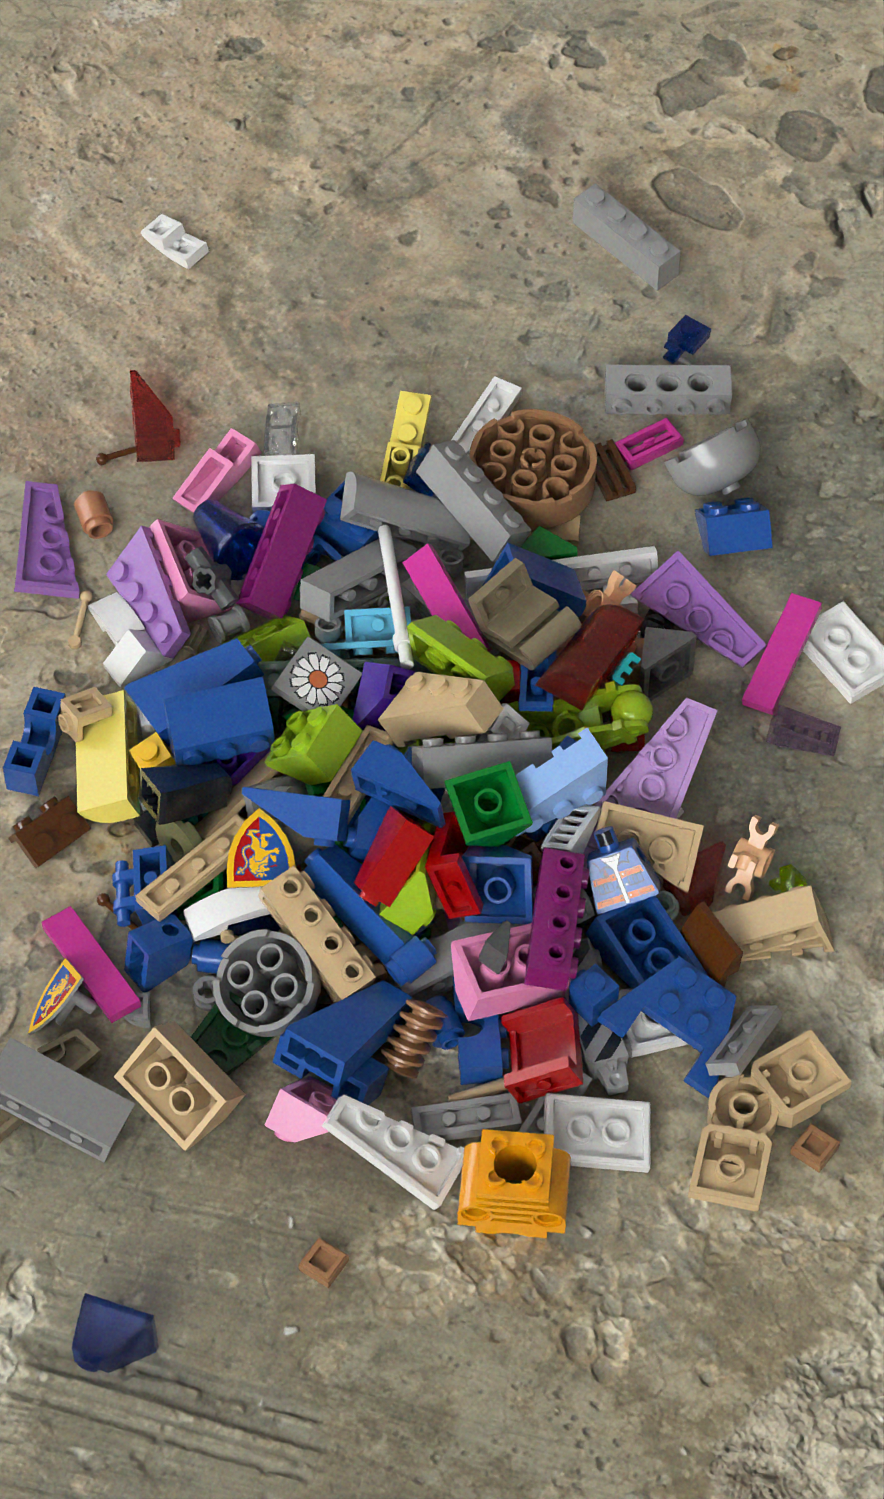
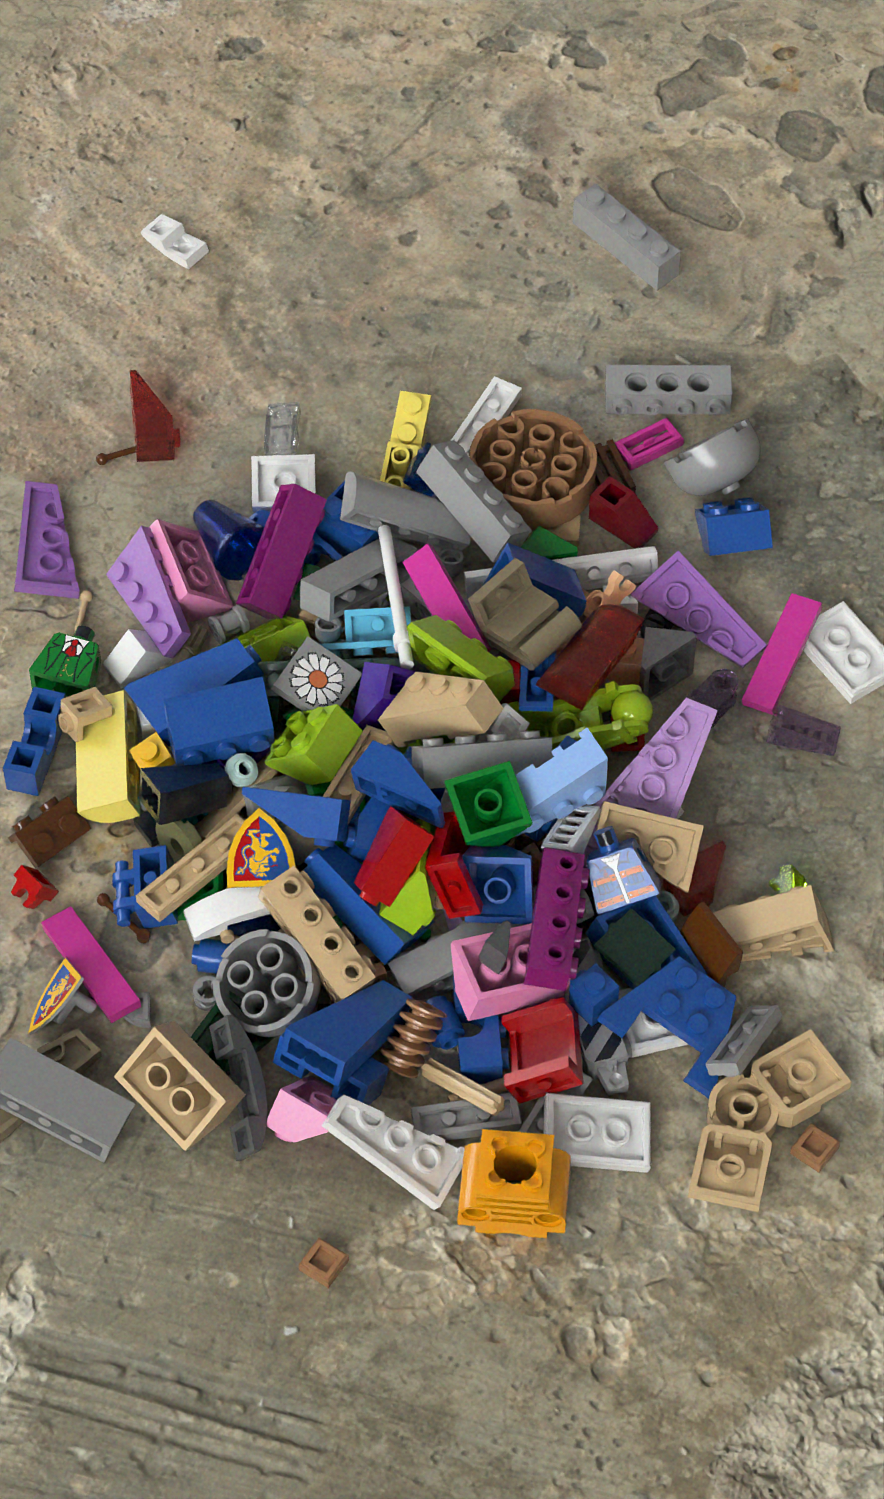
(36, 884): none -> red tile
(68, 663): none -> green torso
(94, 514): nougat brick -> none
(112, 1335): clear blue slope -> none
(115, 616): white slope -> none
(157, 951): blue torso -> none
(211, 578): dark grey axle -> none
(217, 471): bright pink slope -> none
(233, 1044): none -> dark grey slope
(235, 775): none -> light aqua plate
(411, 960): blue brick -> none
(463, 1087): none -> tan axle
(621, 513): none -> dark red slope
(624, 668): teal tile -> none
(634, 947): none -> clear green piece
(685, 336): clear blue plate -> none
(717, 692): none -> clear purple piece
(751, 857): light nougat pin -> none

